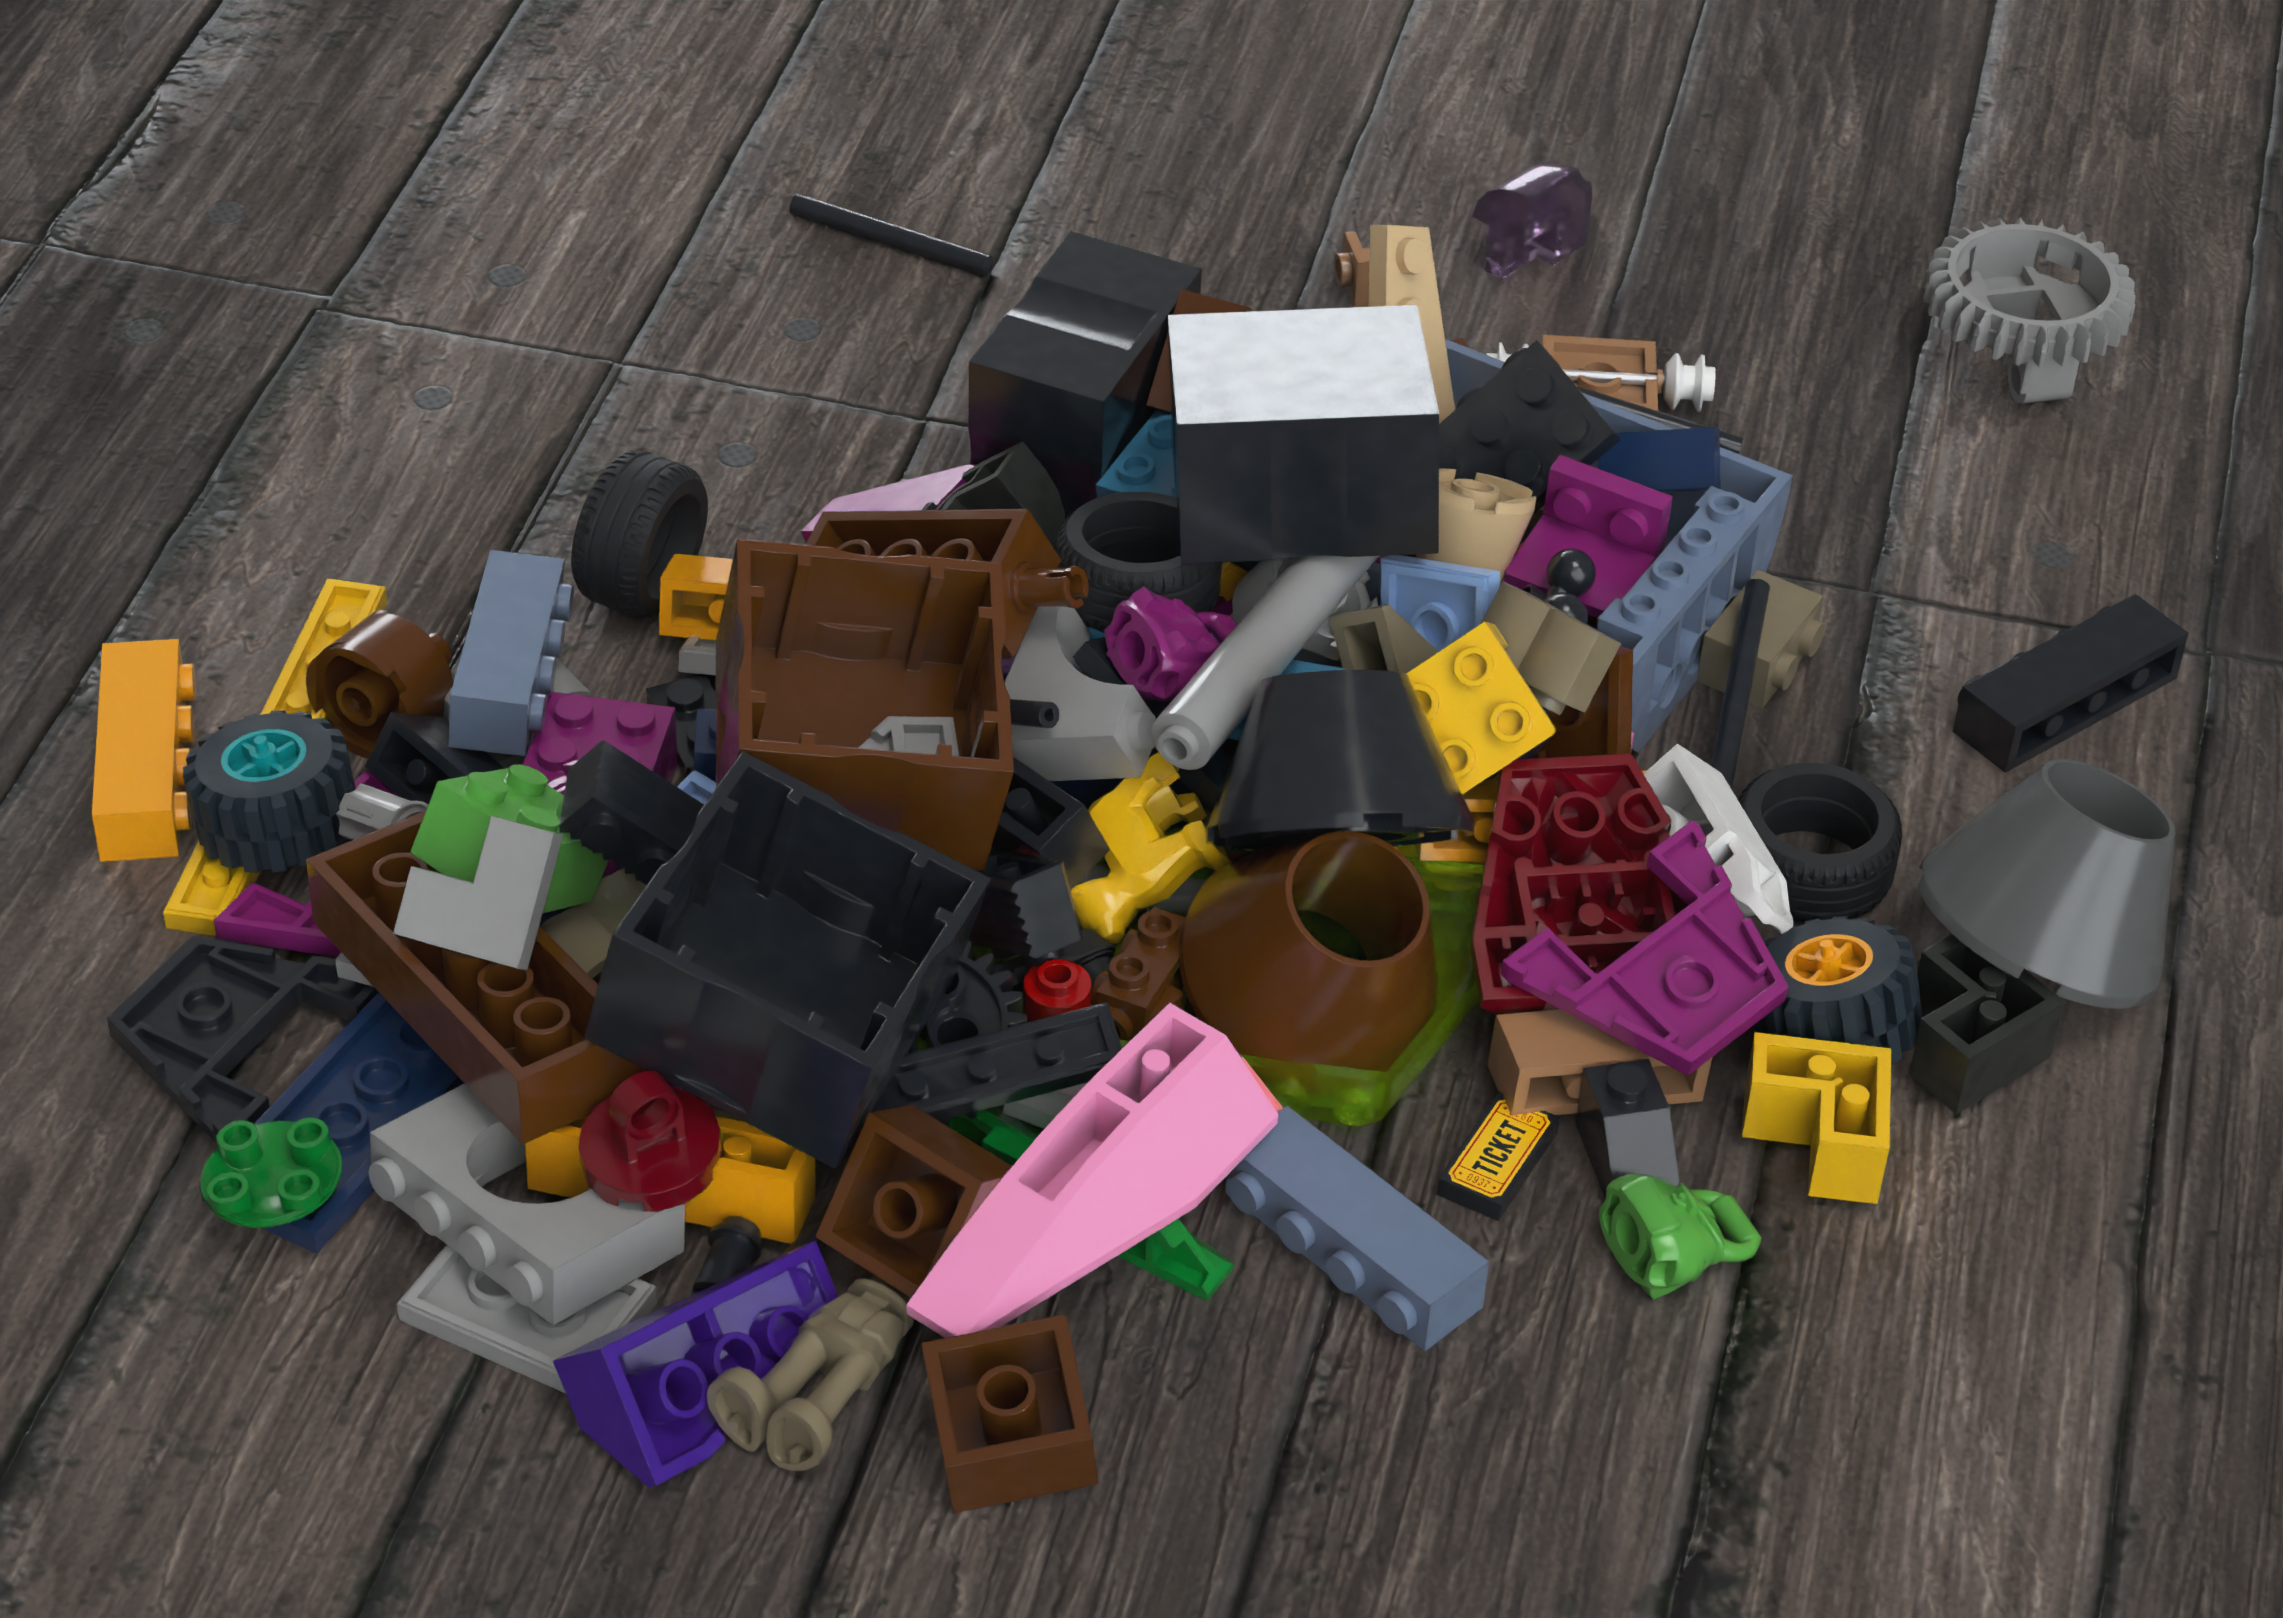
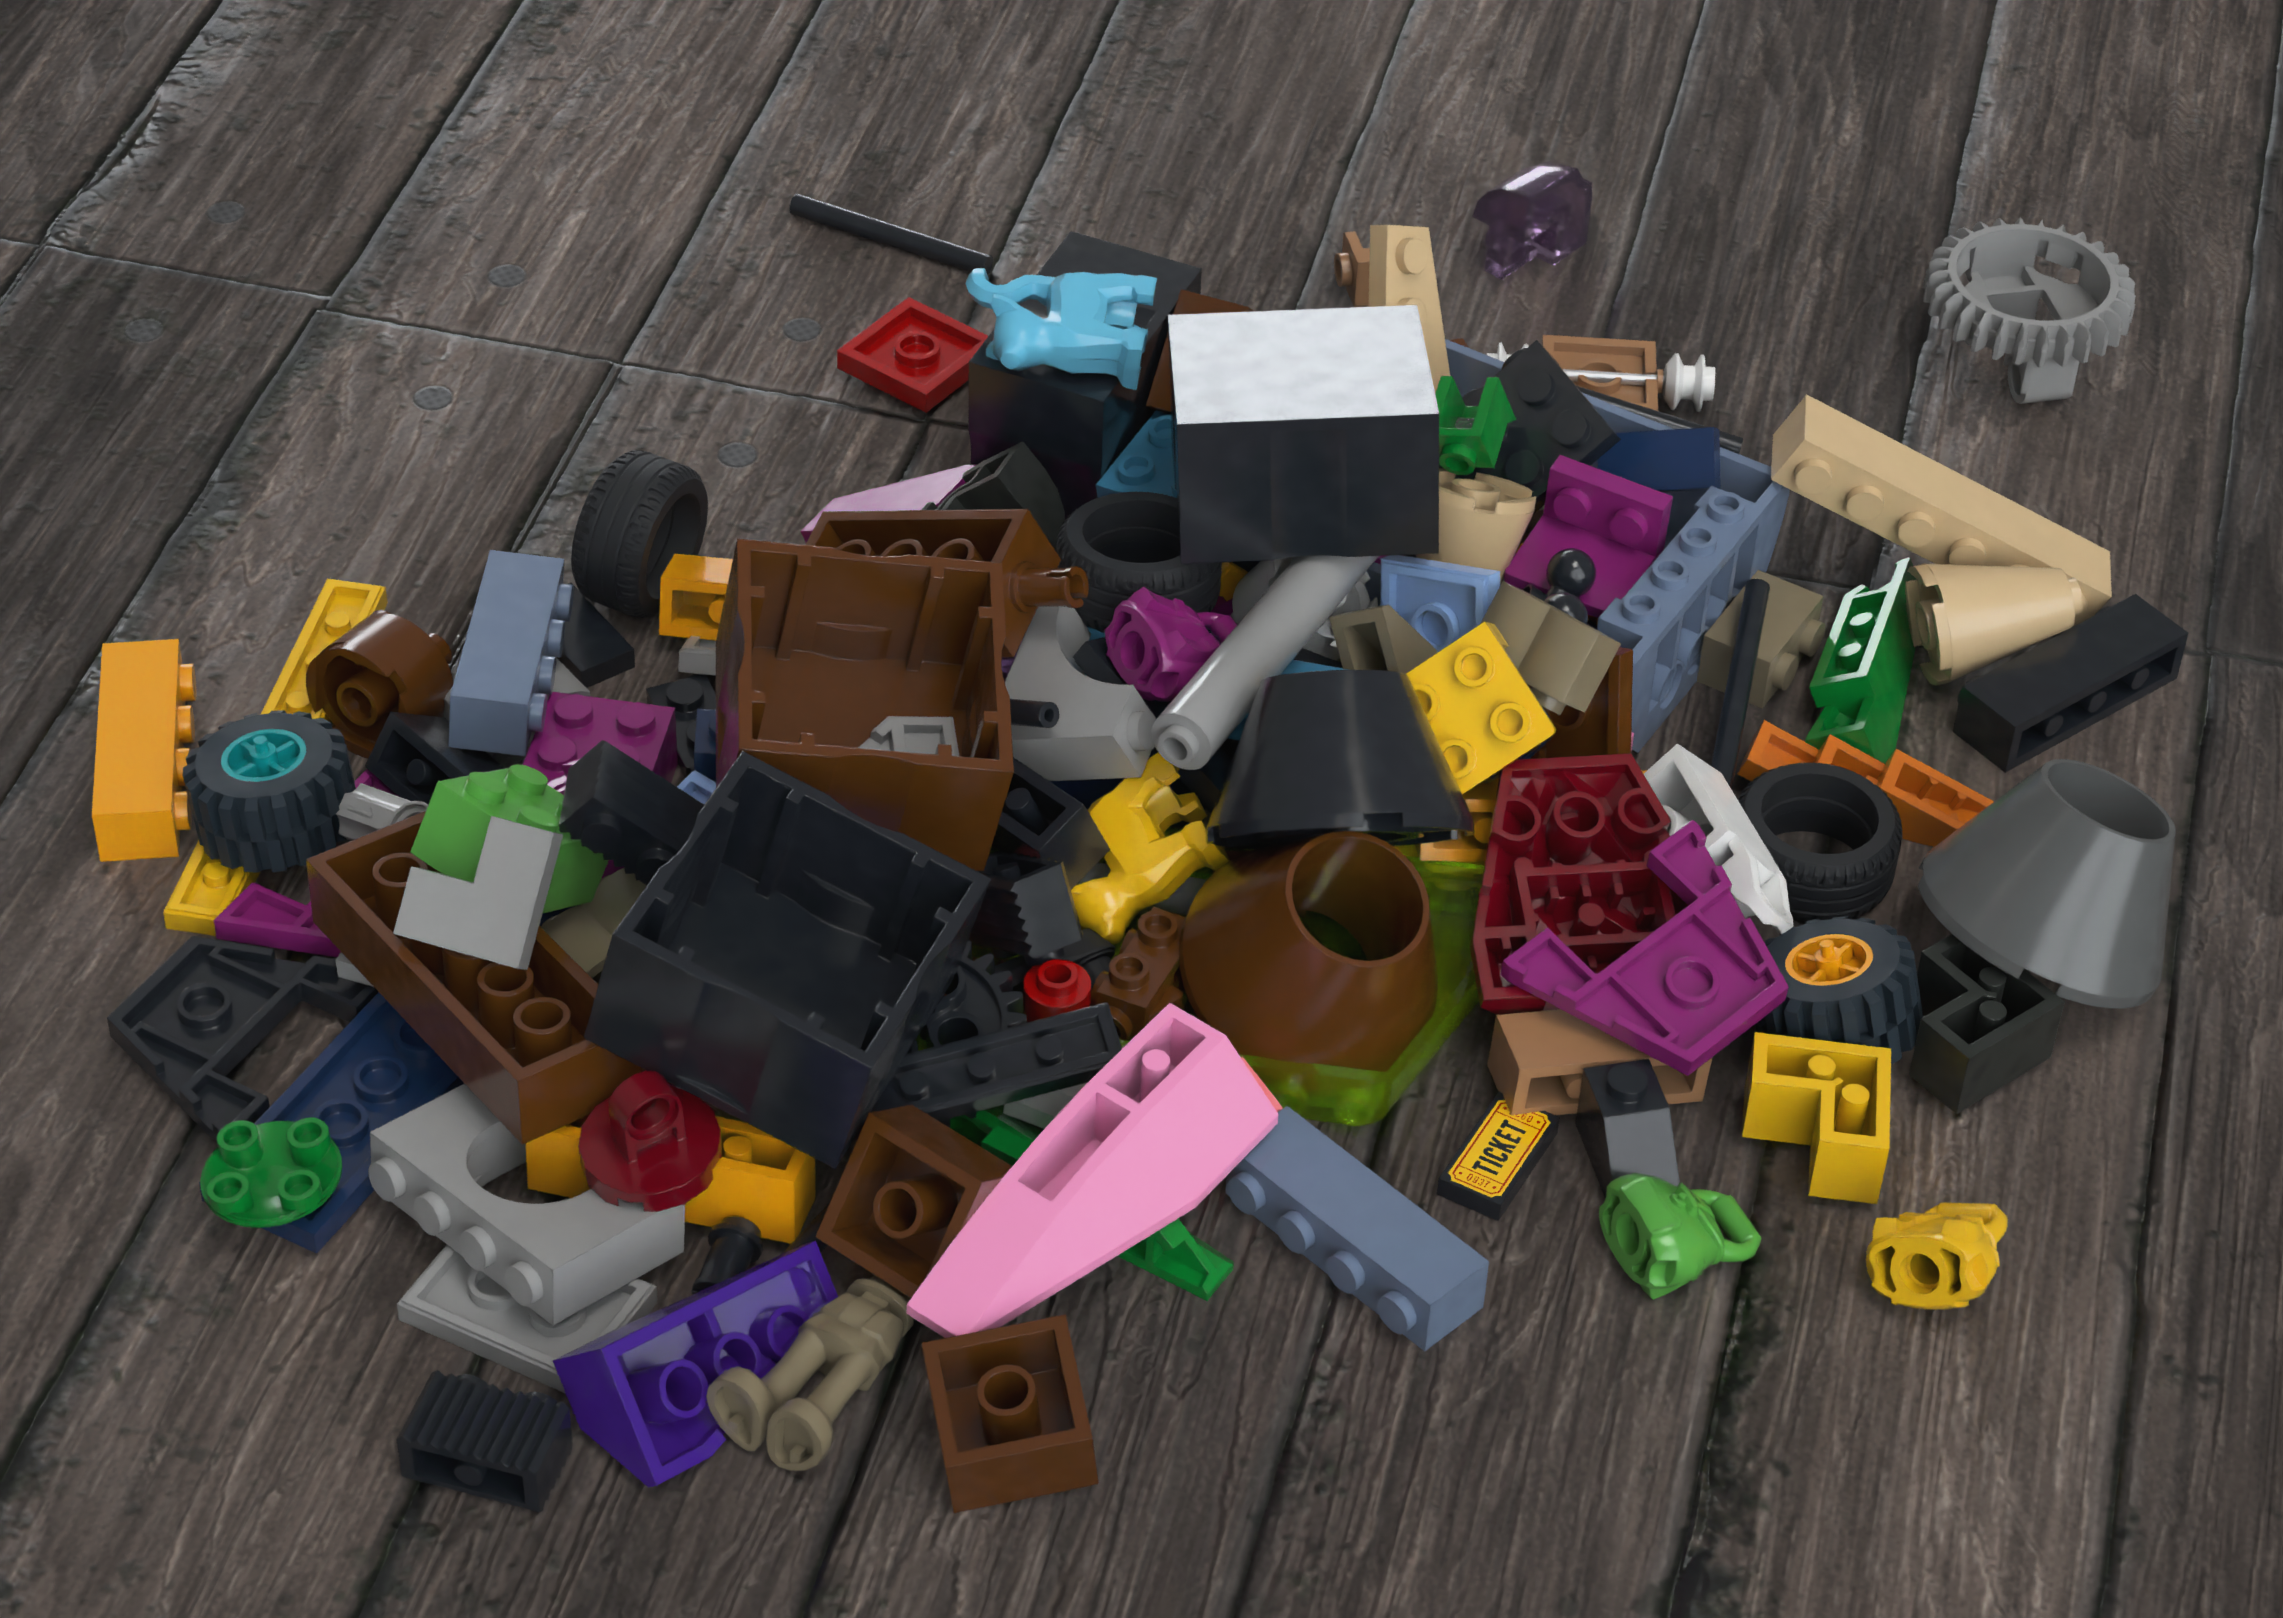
(486, 1440): none -> black brick
(593, 646): none -> black tile
(912, 354): none -> red plate
(1085, 325): none -> medium azure animal
(1471, 433): none -> green window
(1866, 669): none -> green wedge
(1925, 502): none -> tan brick
(1926, 799): none -> orange slope
(1936, 1255): none -> yellow piece
(1985, 613): none -> tan cone

